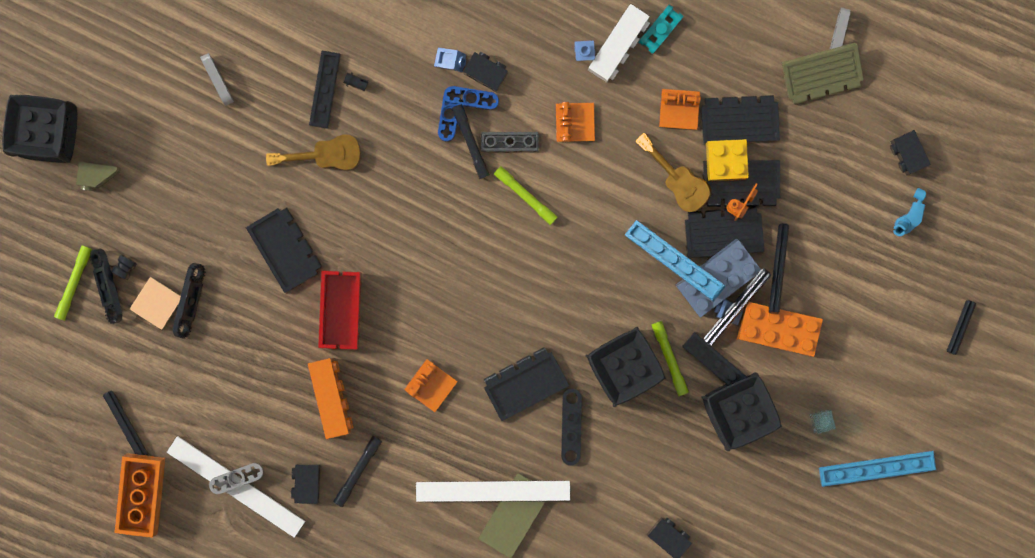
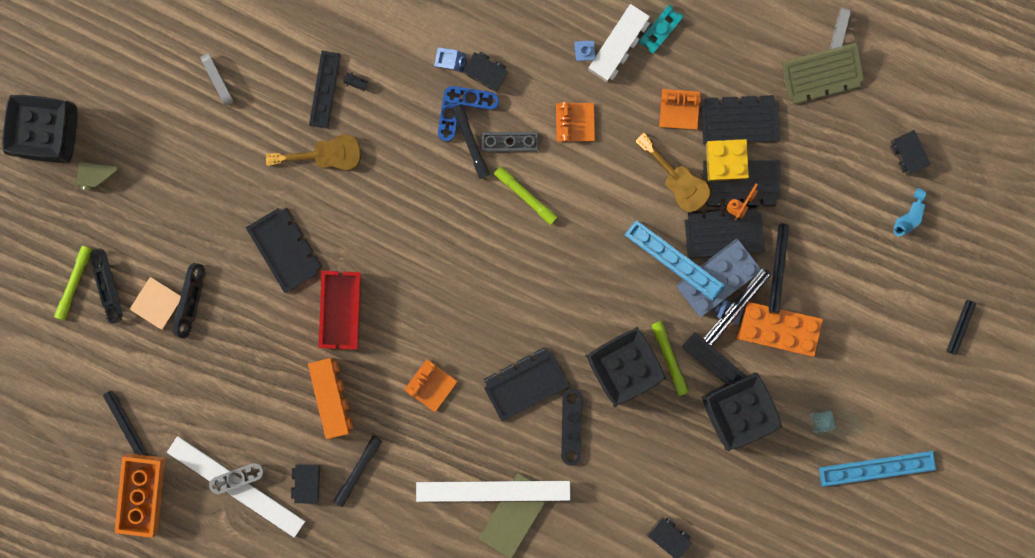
(124, 266): black wheel -> none

